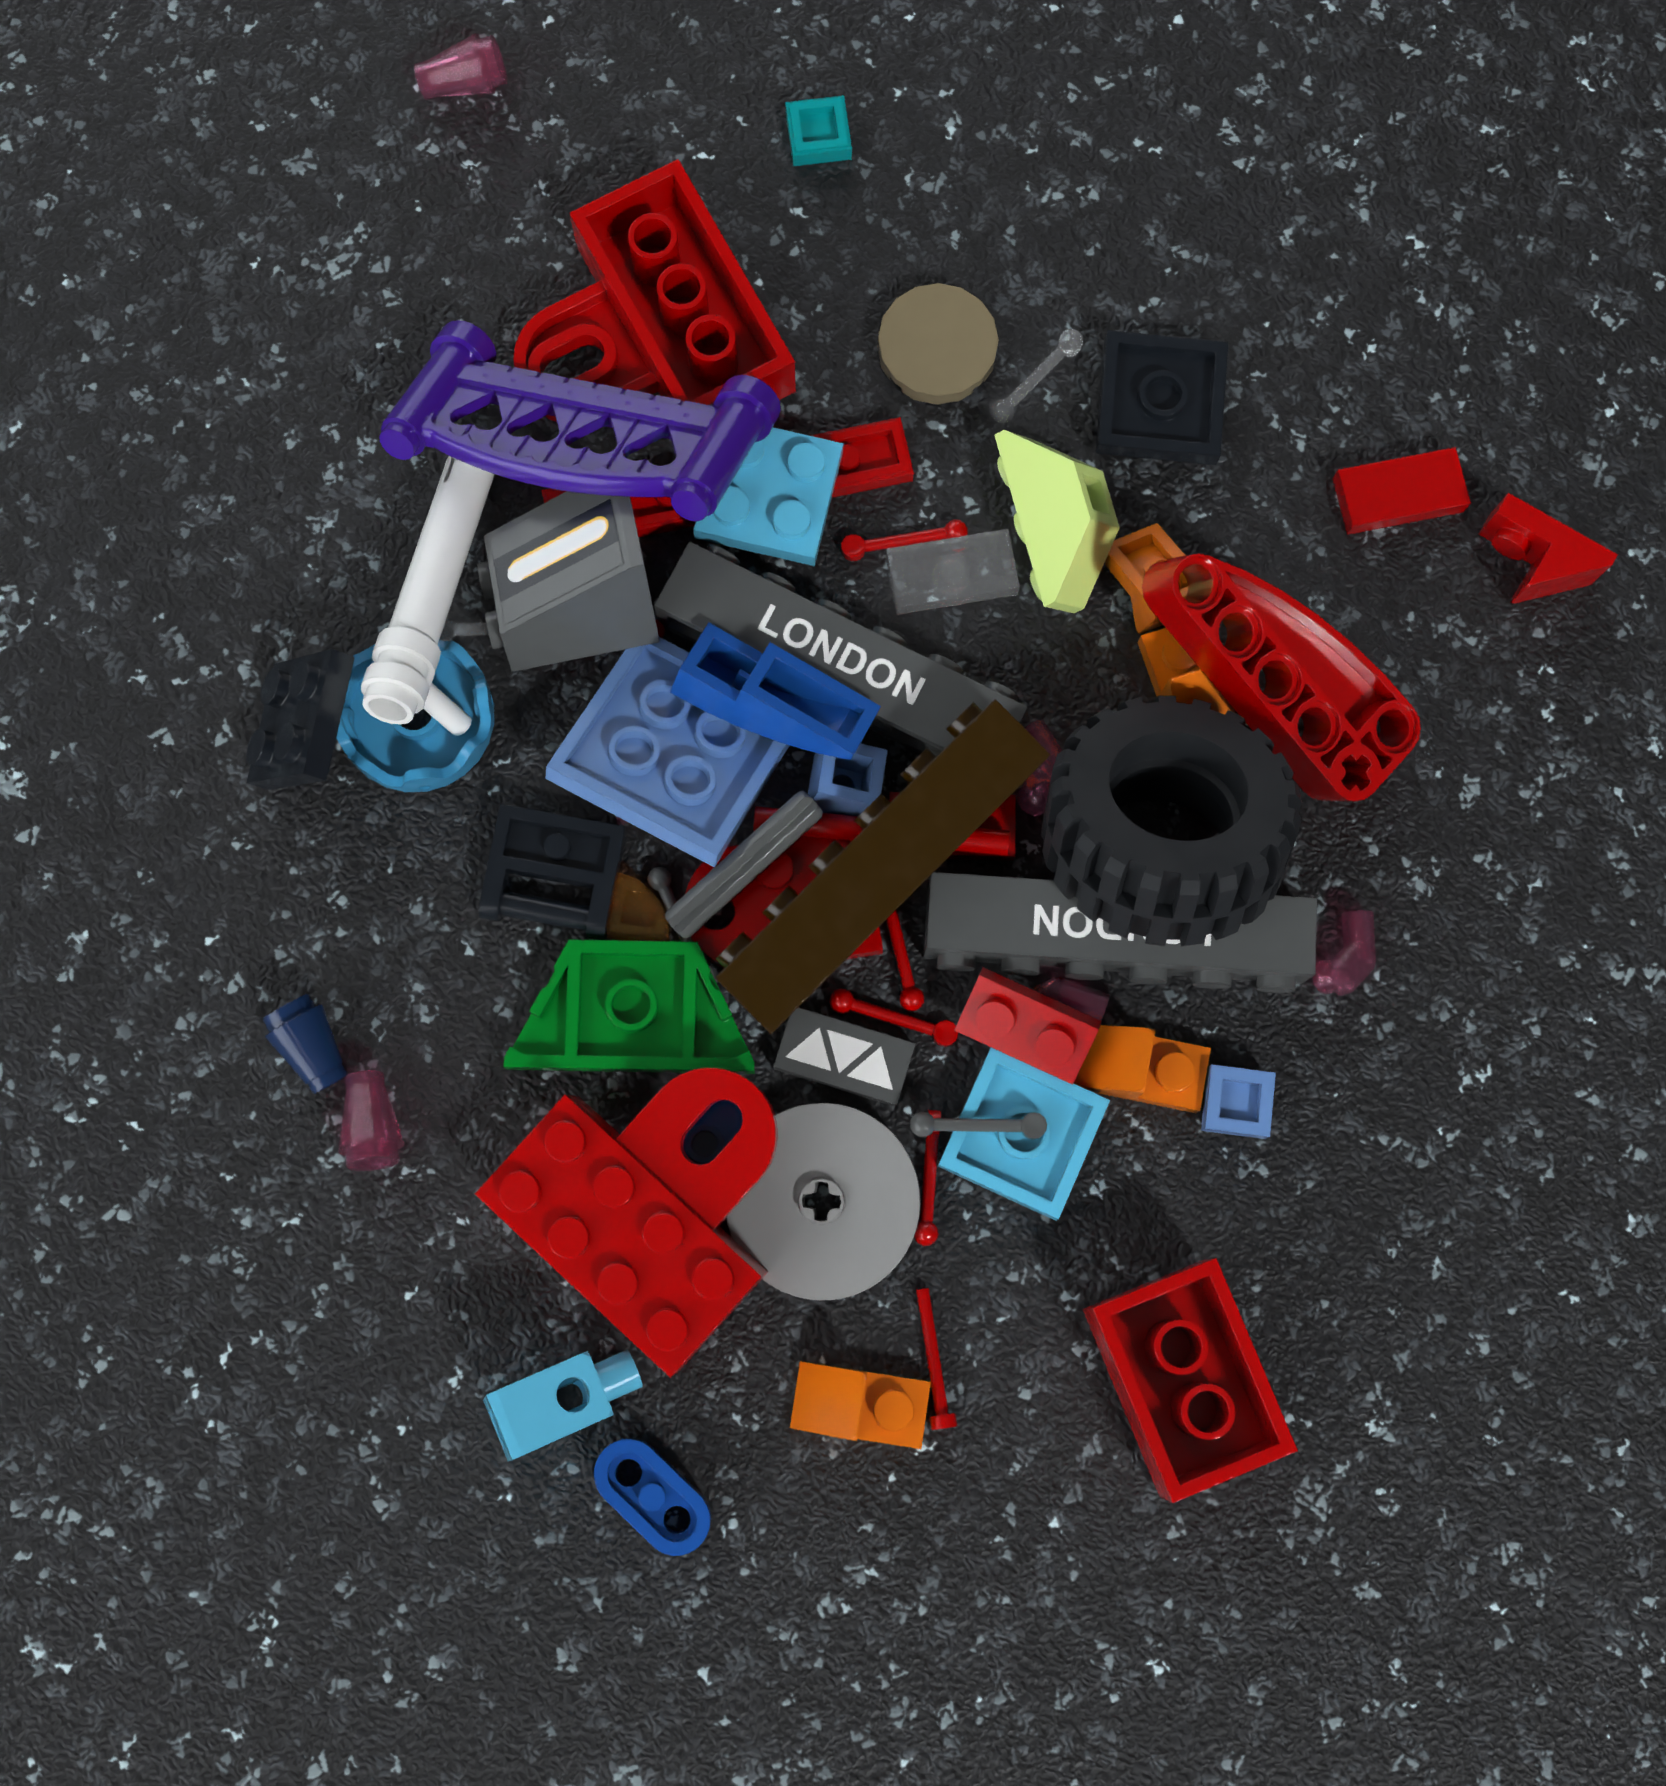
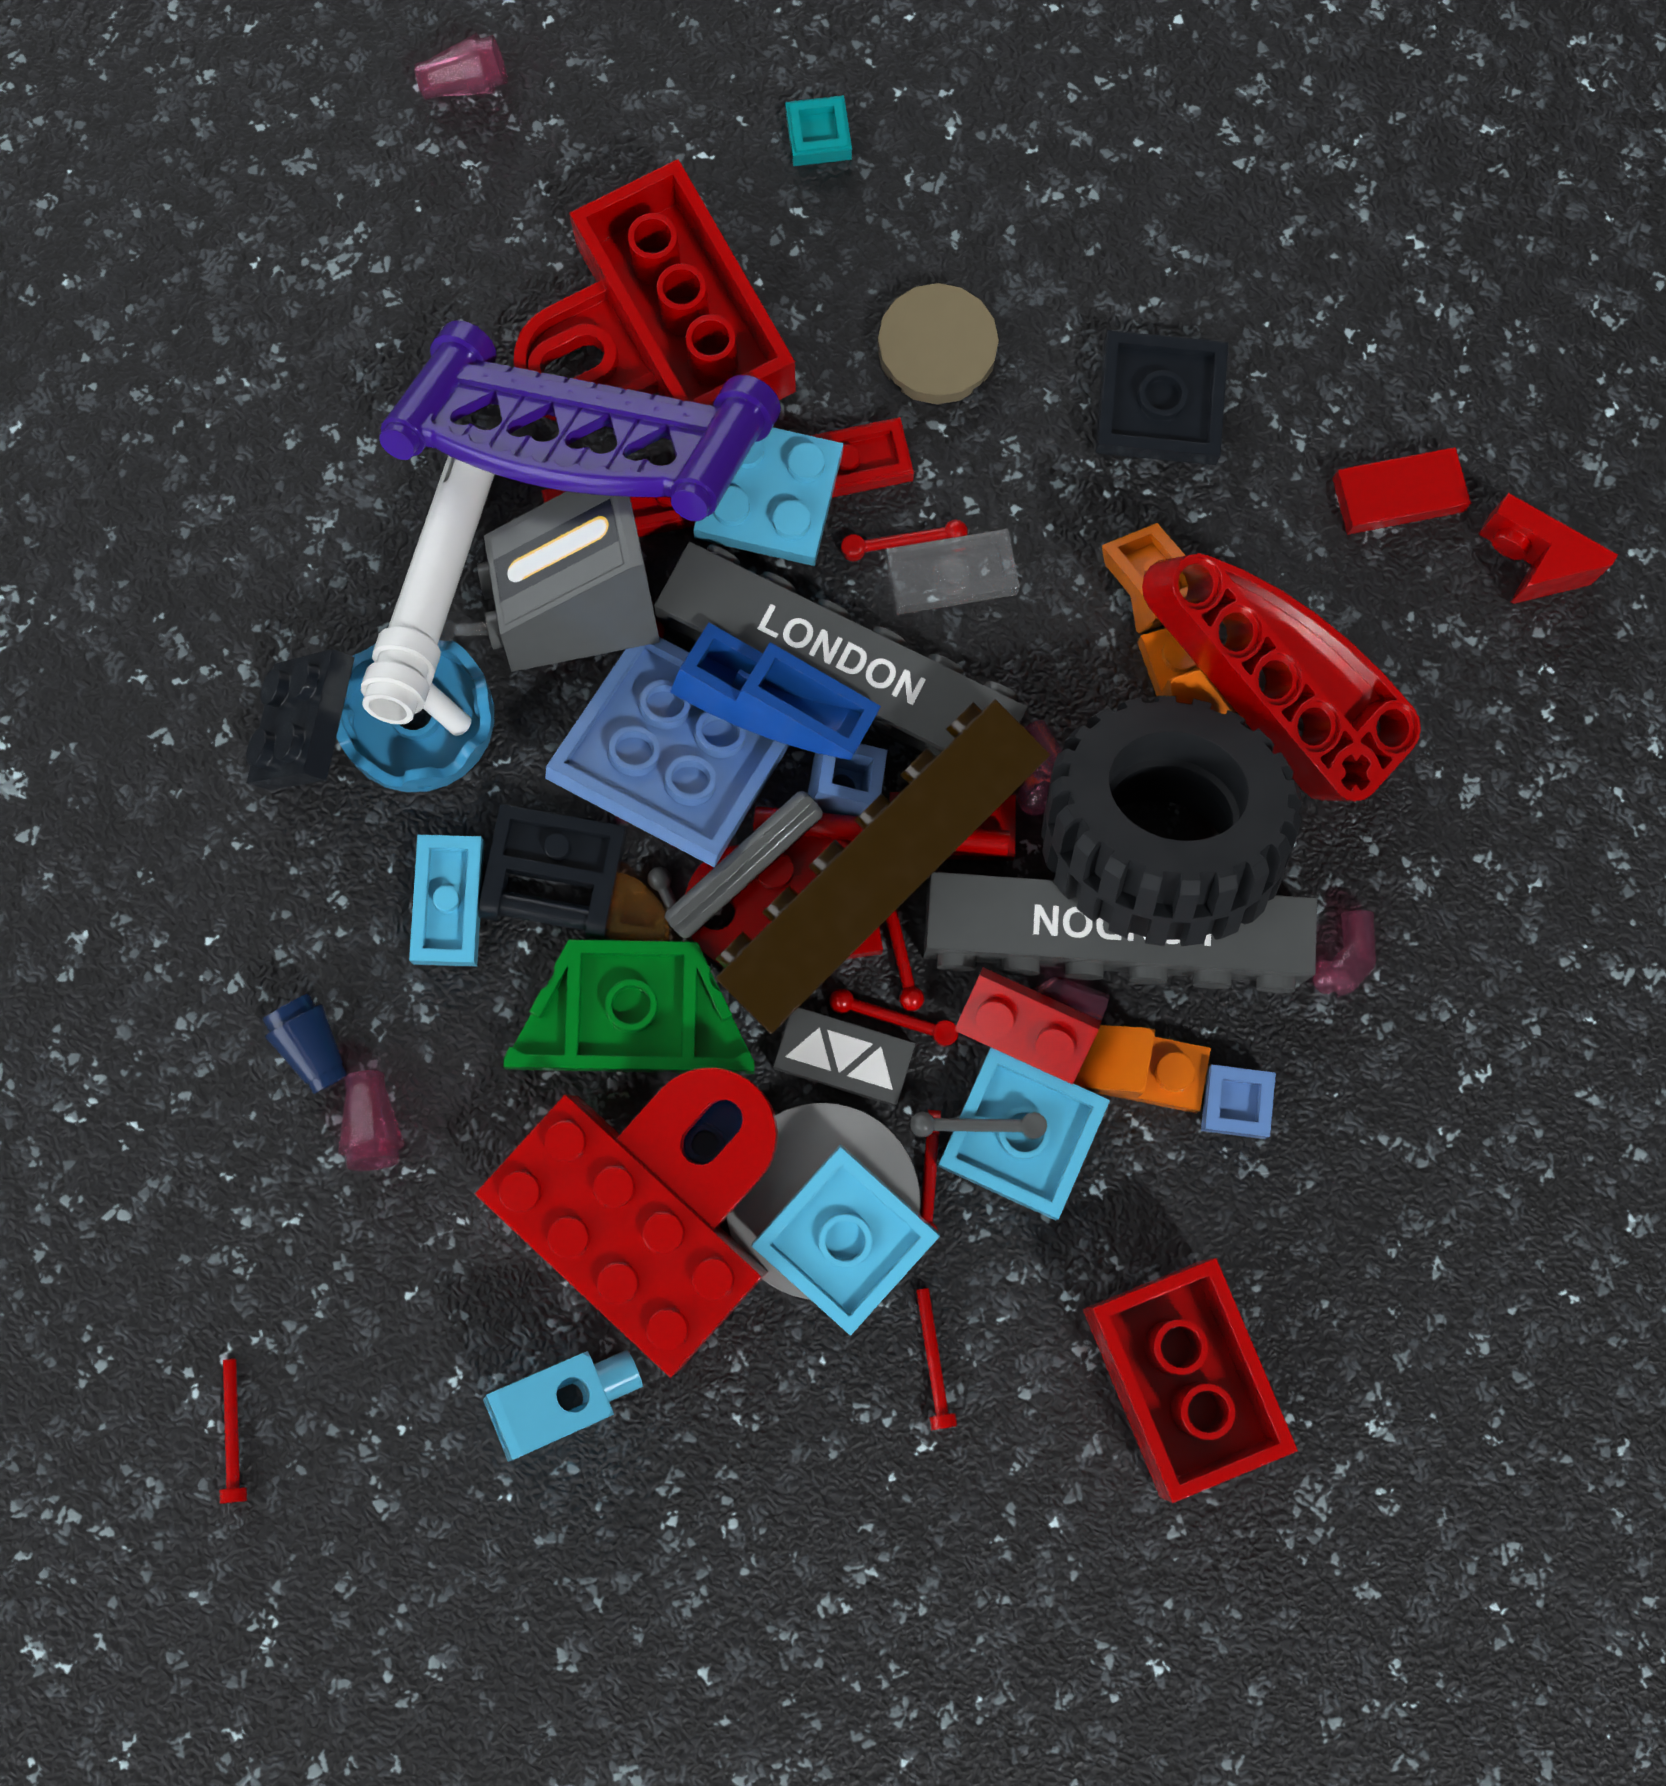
(233, 1492): none -> red piece
(447, 900): none -> medium azure plate
(648, 1500): blue plate -> none
(845, 1239): none -> medium azure plate
(860, 1405): orange slope -> none
(1060, 516): yellowish green slope -> none
(1068, 345): clear hinge -> none

